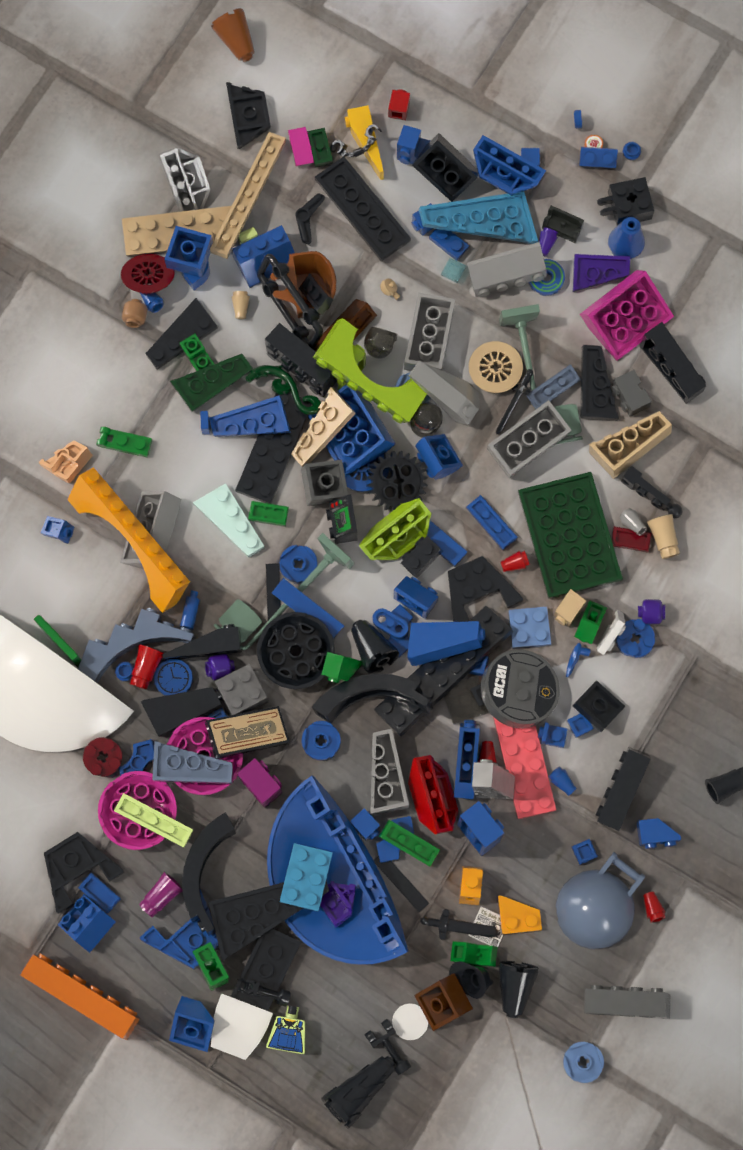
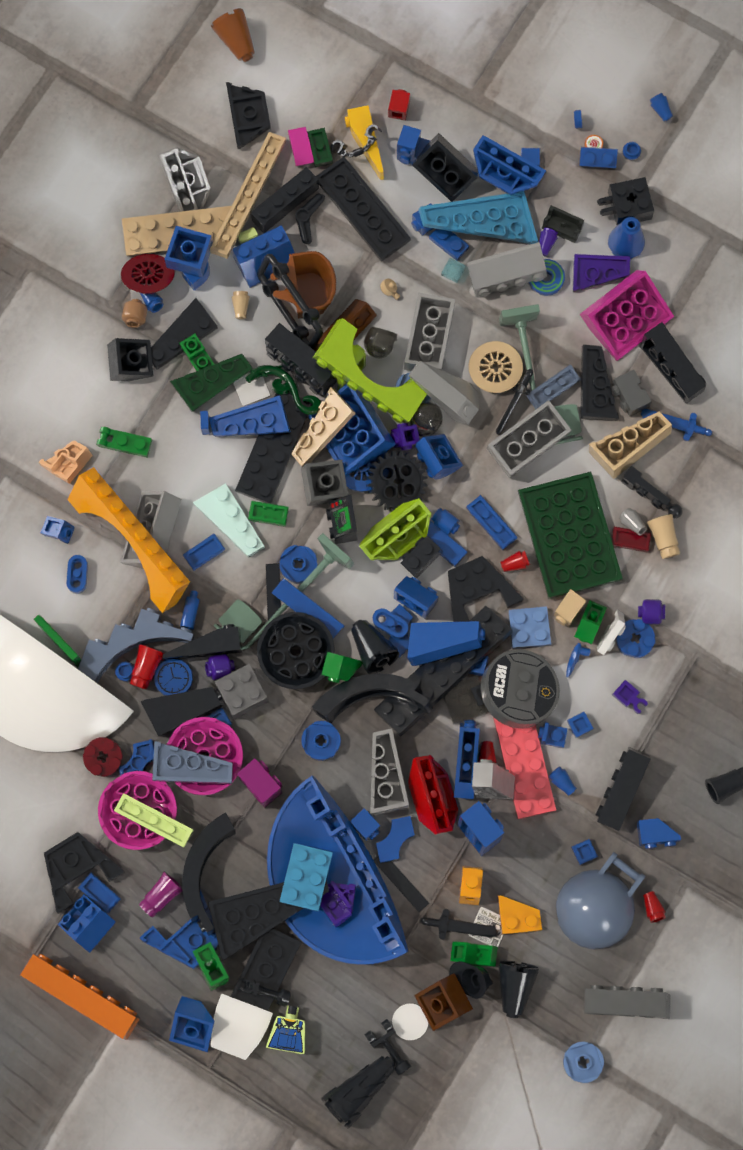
(77, 575): none -> blue plate
(129, 359): none -> black slope
(203, 552): none -> blue tile
(247, 732): tile -> none
(251, 391): none -> white sticker
(285, 200): none -> black brick
(316, 294): black plate -> none
(405, 436): none -> dark purple brick
(409, 843): green plate -> none
(445, 521): none -> blue brick
(598, 706): black plate -> none
(628, 695): none -> dark purple plate
(661, 106): none -> blue cone
(681, 424): none -> blue sword

